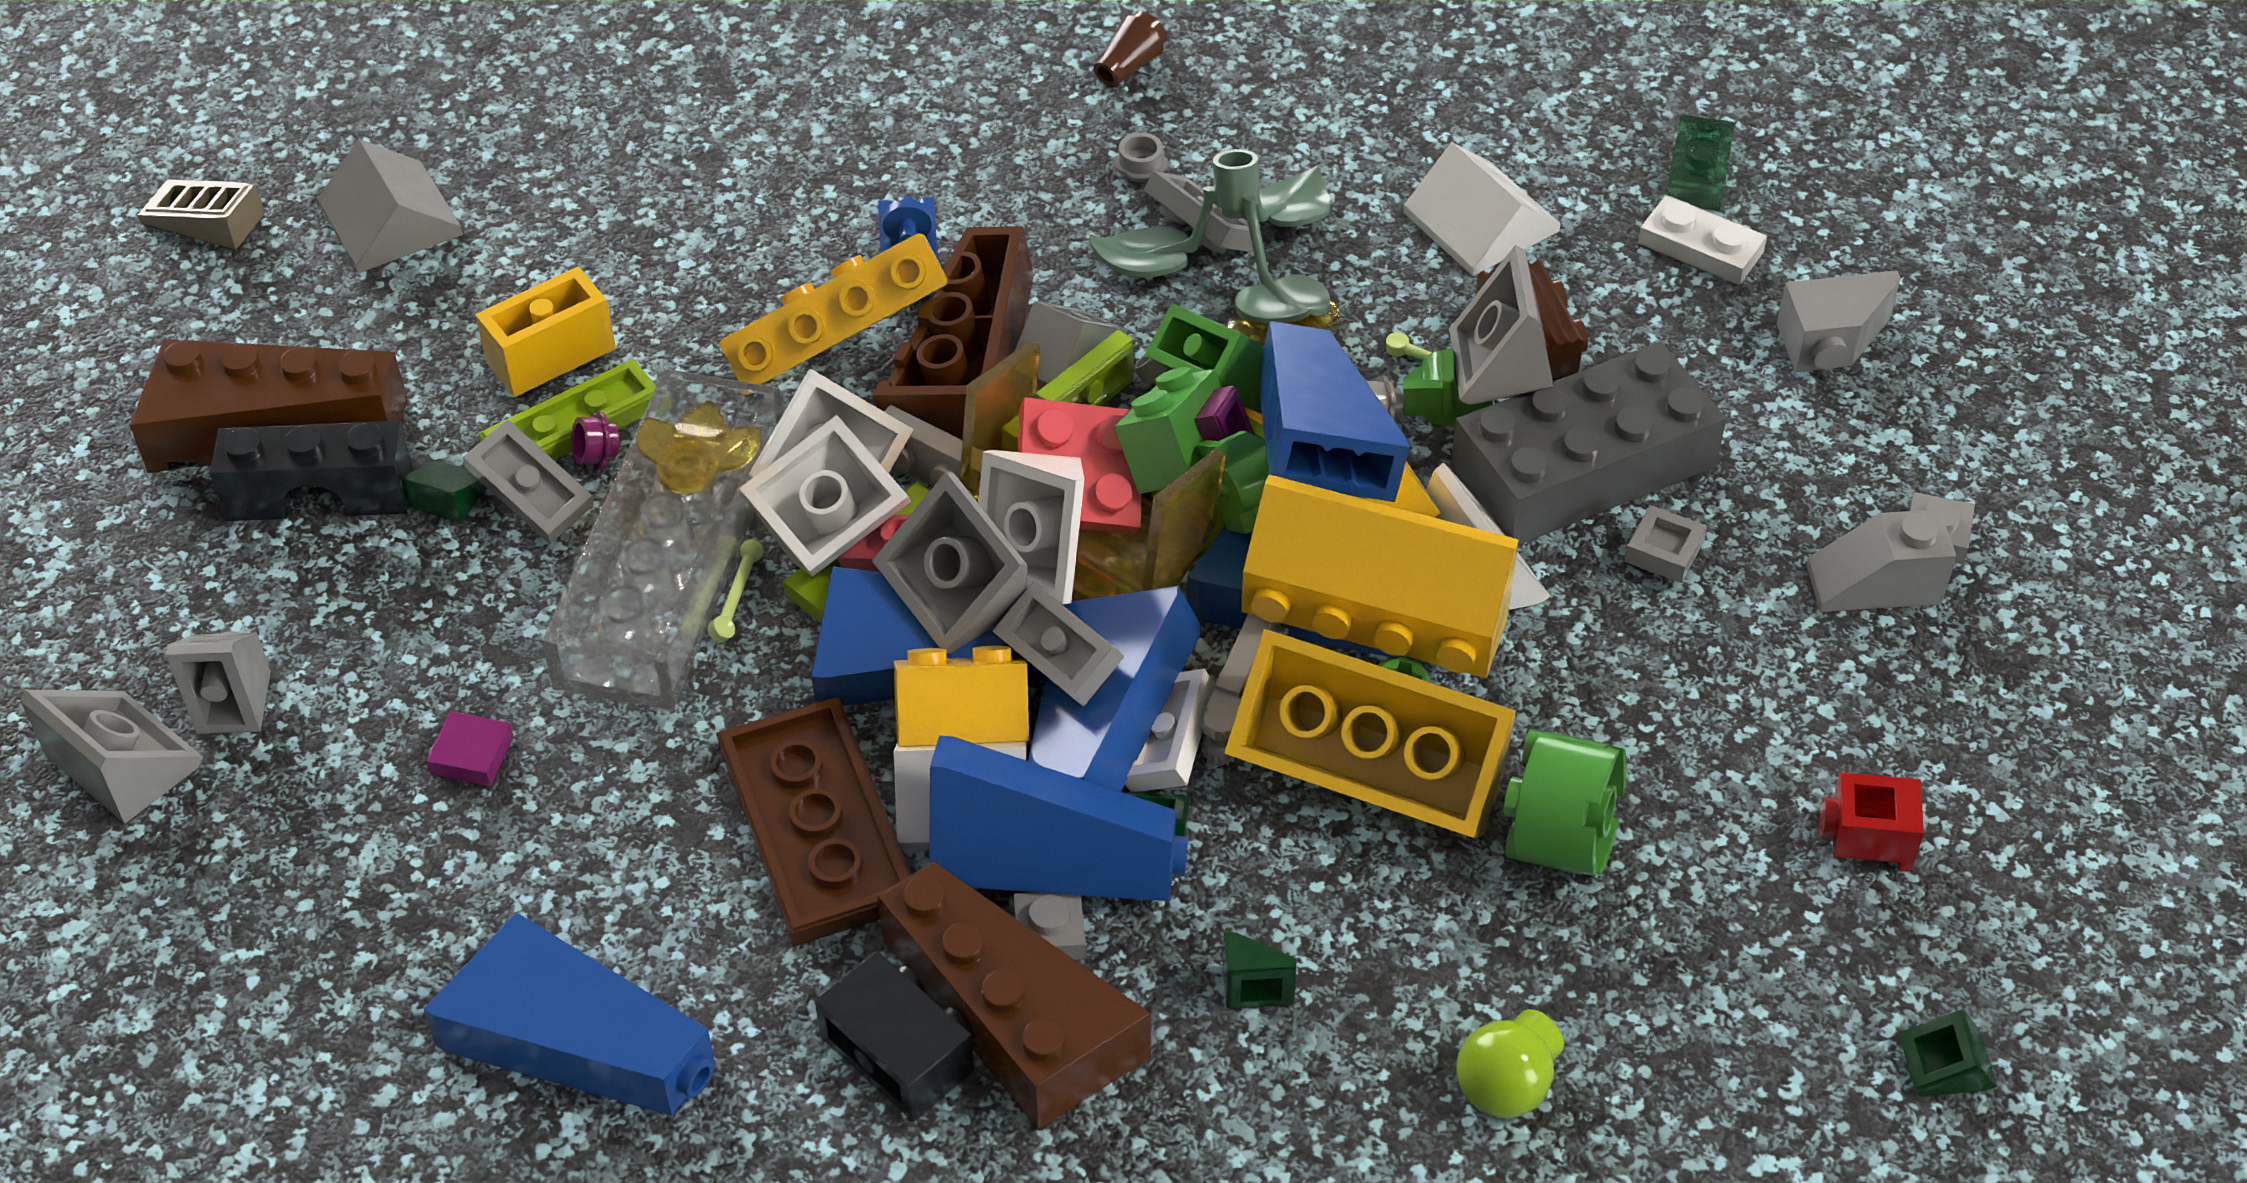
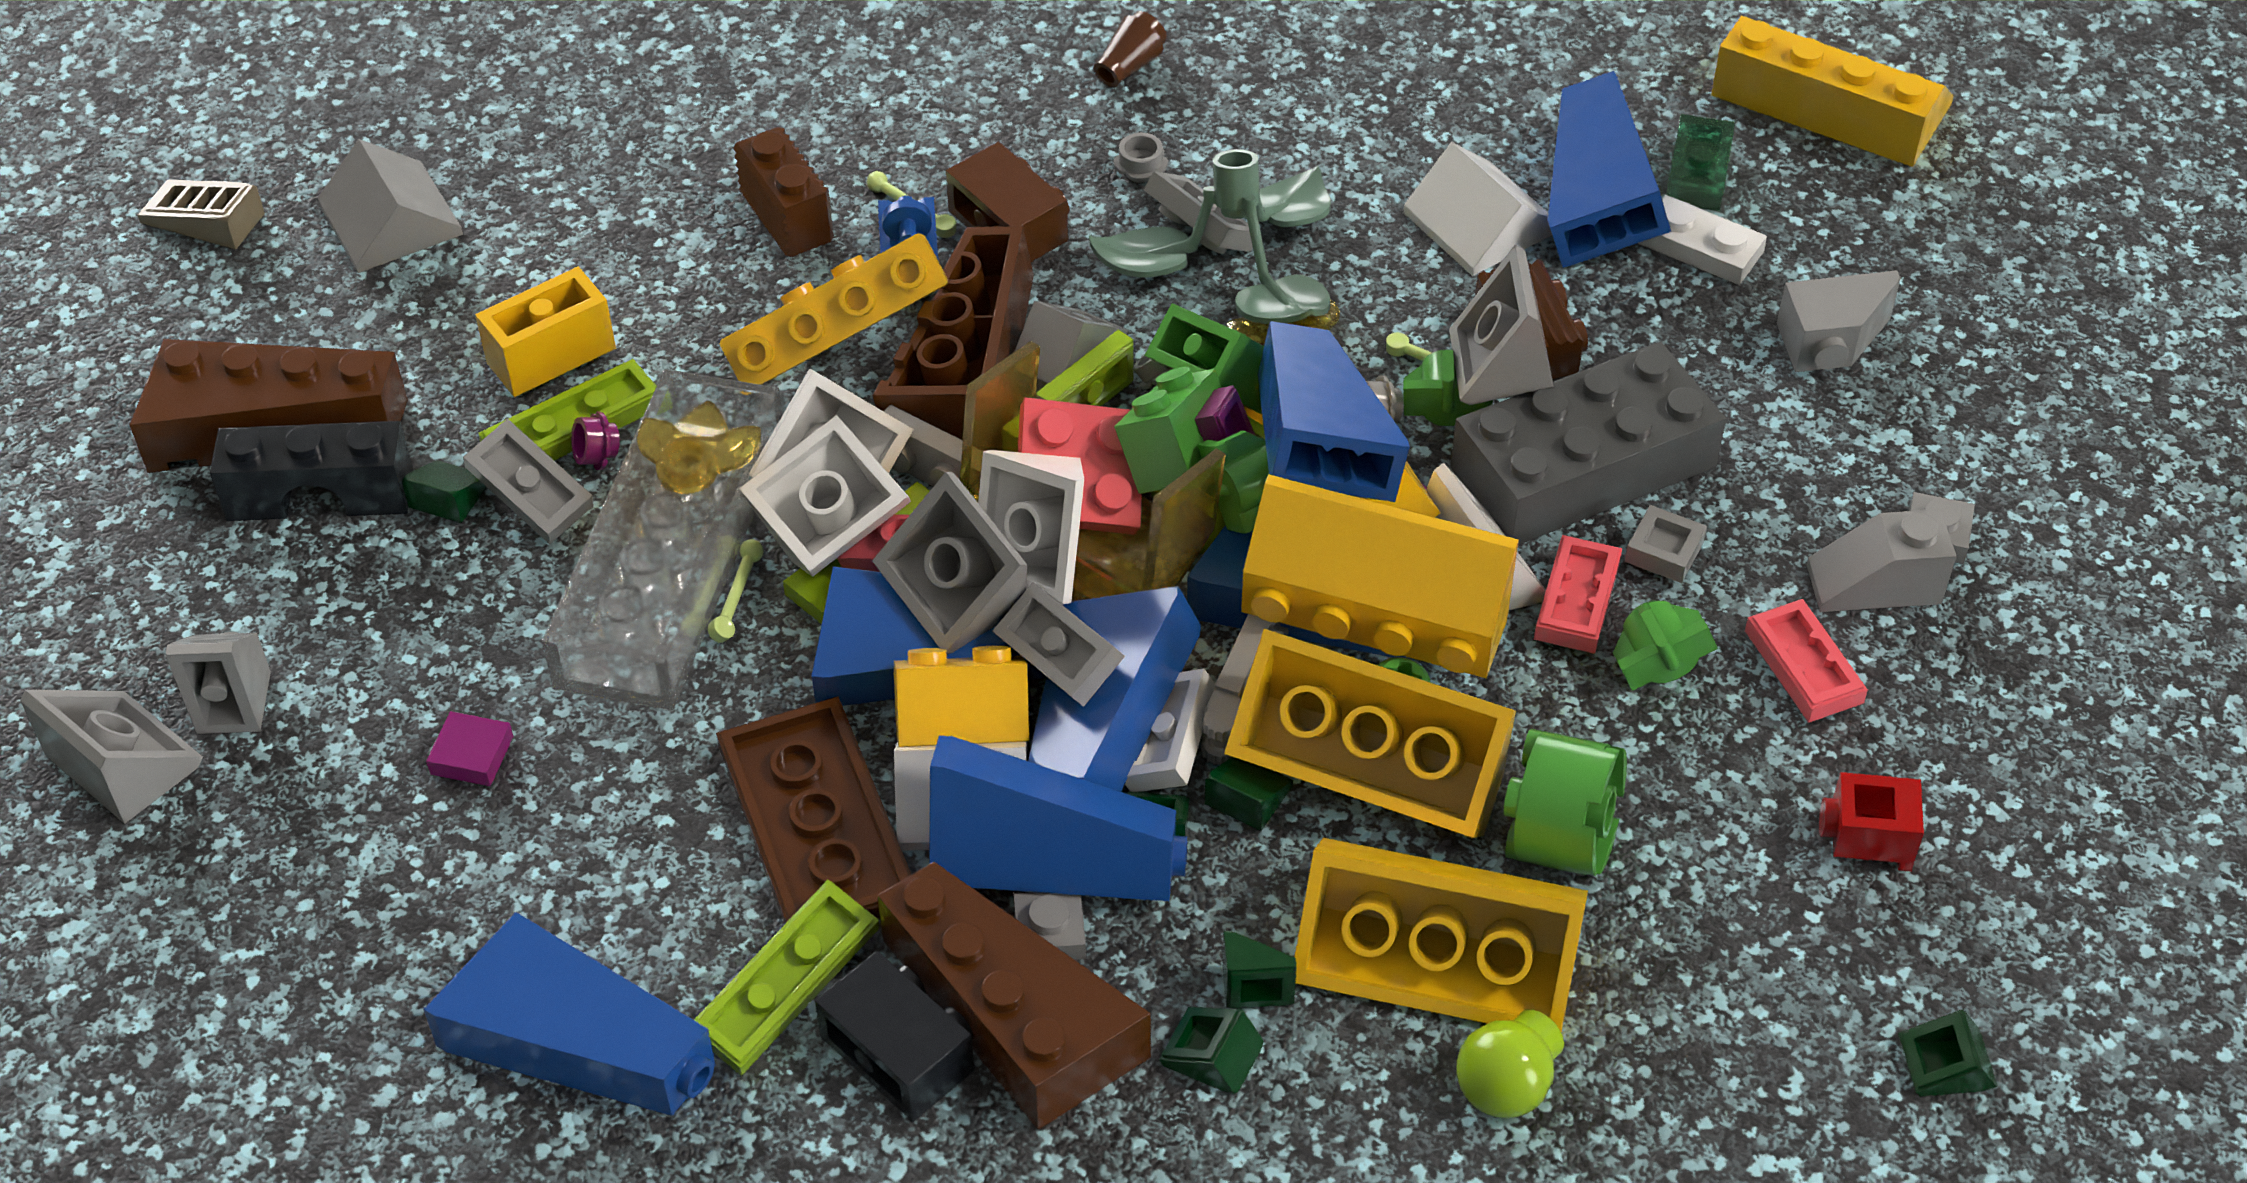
(784, 191): none -> reddish brown brick
(786, 976): none -> lime tile
(878, 182): none -> yellowish green hinge
(1004, 191): none -> reddish brown brick
(1214, 1047): none -> dark green slope
(1246, 791): none -> dark green slope
(1437, 934): none -> yellow slope
(1578, 594): none -> coral plate
(1601, 176): none -> blue slope
(1661, 643): none -> bright green piece
(1806, 660): none -> coral plate
(1829, 91): none -> yellow slope

